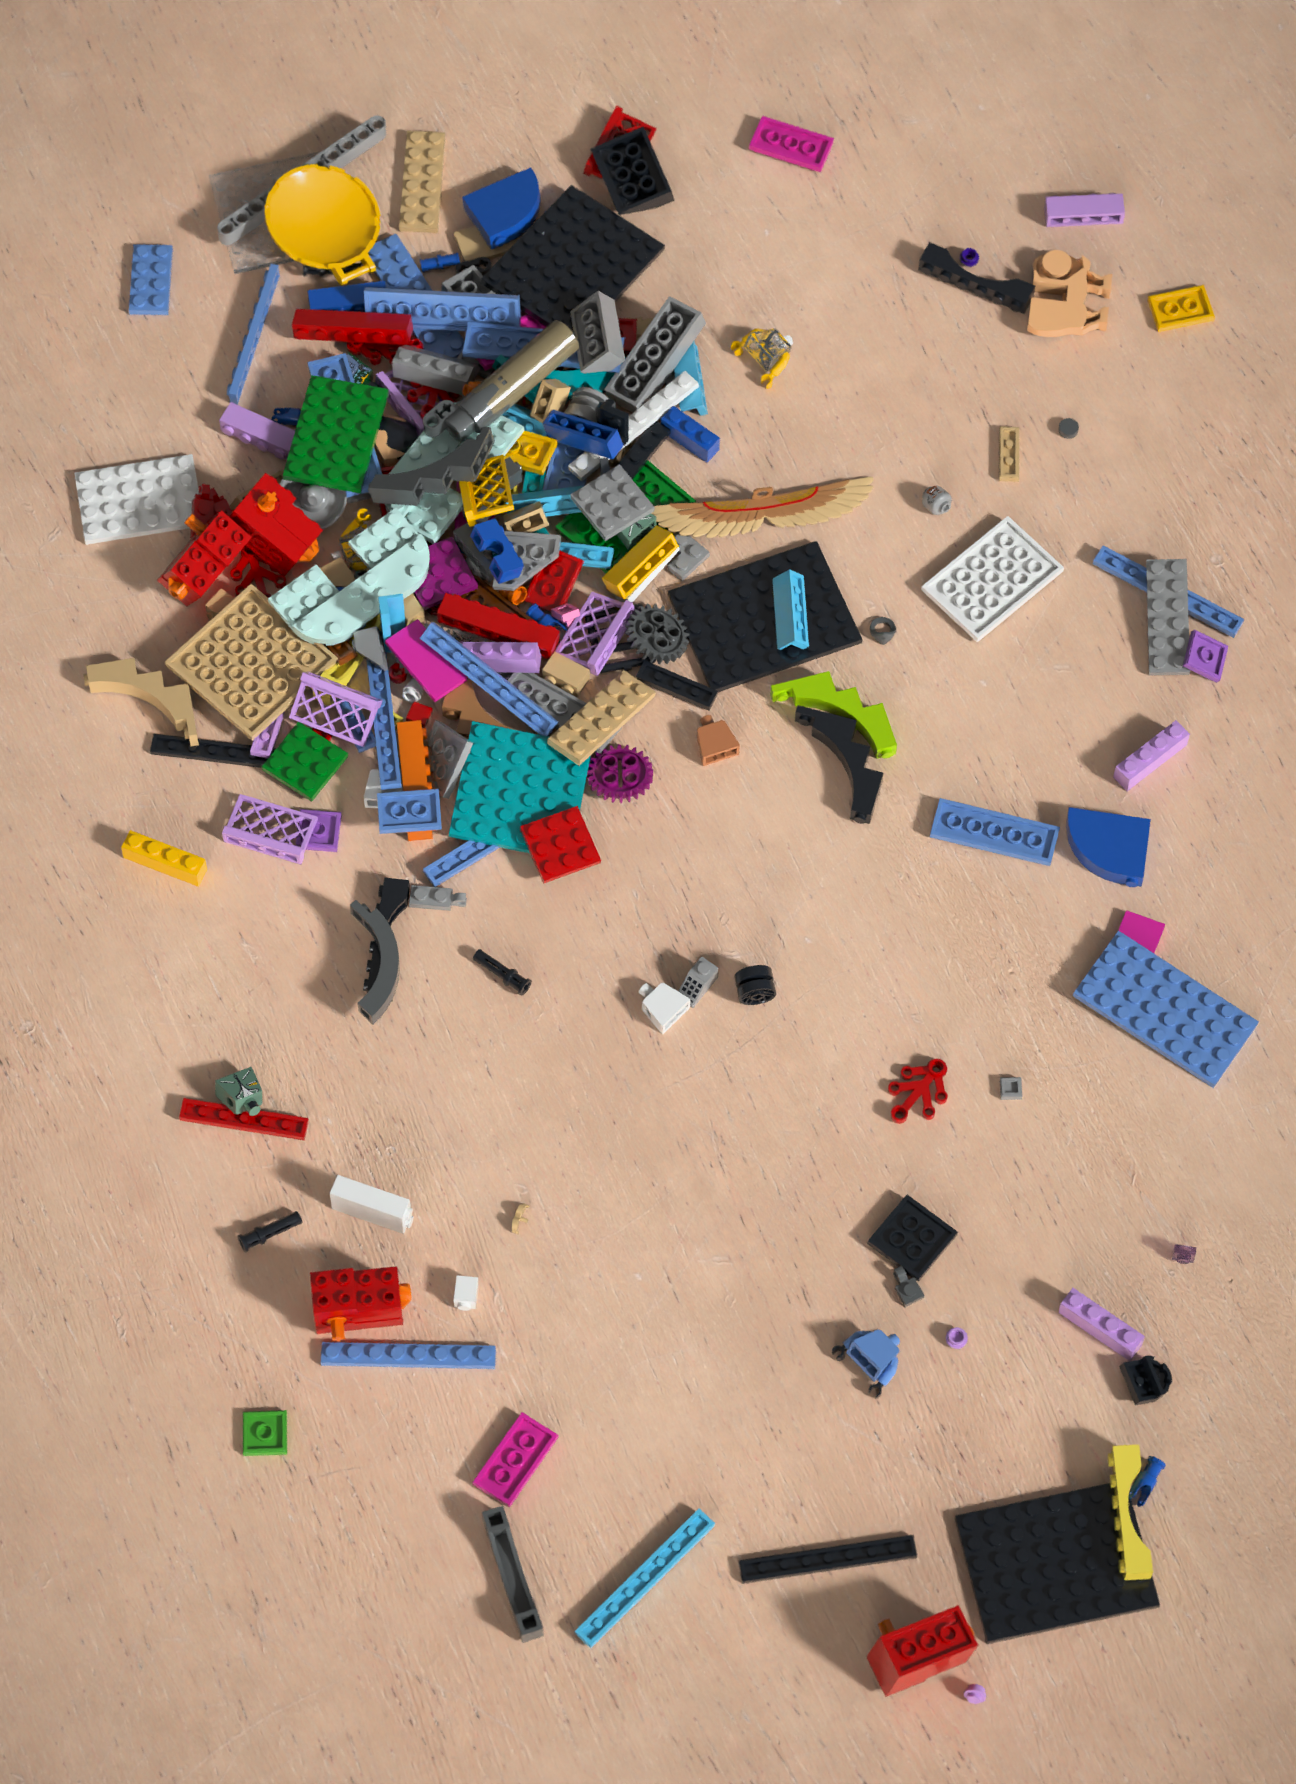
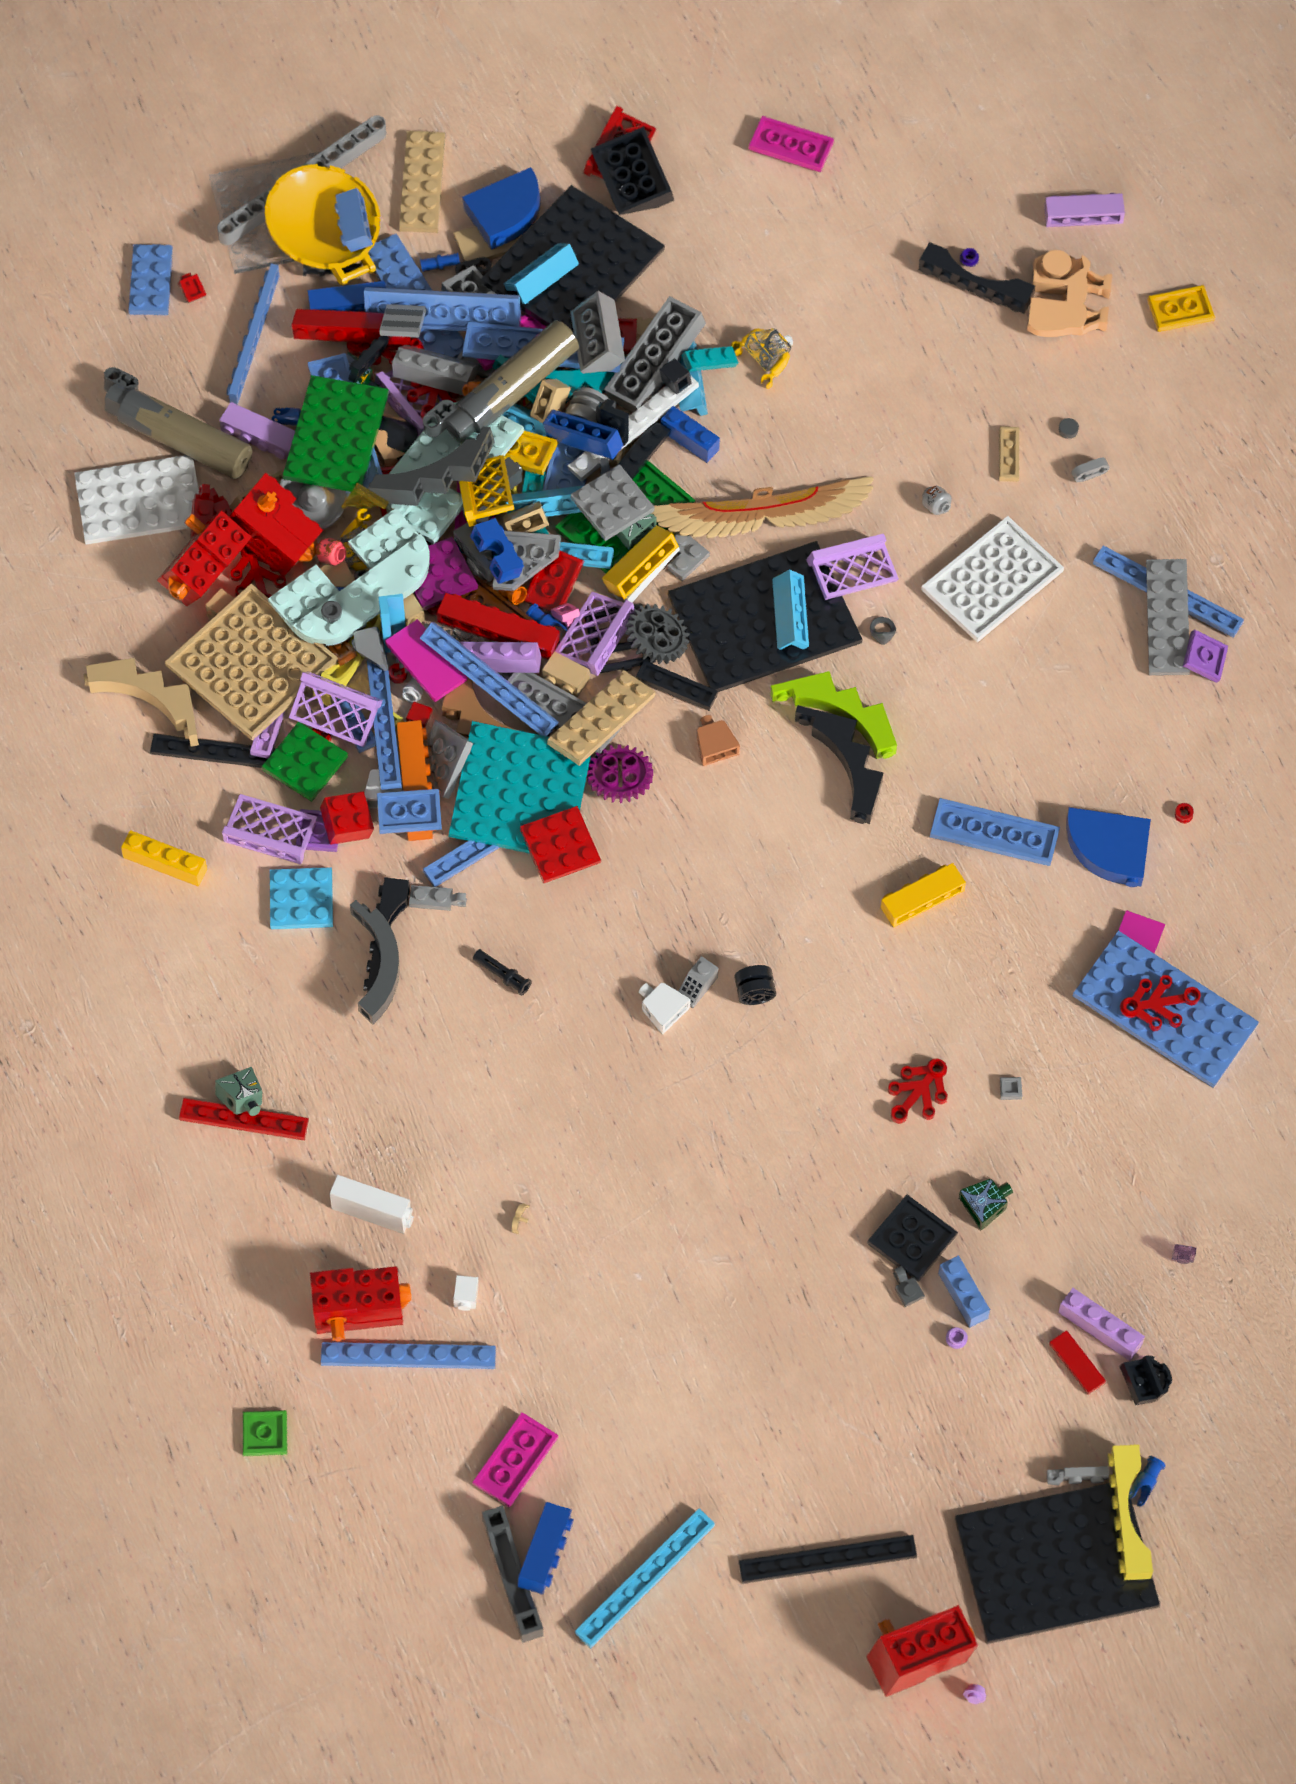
(173, 426): none -> dark tan piece
(191, 287): none -> red bracket
(261, 1234): black pin -> none
(301, 898): none -> medium azure plate
(330, 551): none -> coral head
(331, 611): none -> dark grey tile
(346, 818): none -> red brick
(353, 220): none -> medium blue brick
(364, 498): none -> clear yellow tile
(367, 358): none -> black plate
(402, 320): none -> light grey tile
(542, 272): none -> medium azure panel
(545, 1548): none -> blue brick
(675, 376): none -> black brick
(710, 358): none -> teal plate
(851, 550): none -> lavender fence
(873, 1354): medium blue torso -> none
(922, 894): none -> yellow brick
(964, 1291): none -> medium blue brick
(985, 1201): none -> dark green torso
(1077, 1362): none -> red tile
(1077, 1474): none -> light grey hinge
(1090, 469): none -> light grey beam
(1151, 755): lavender brick -> none
(1156, 1003): none -> red plant
(1184, 819): none -> red bush

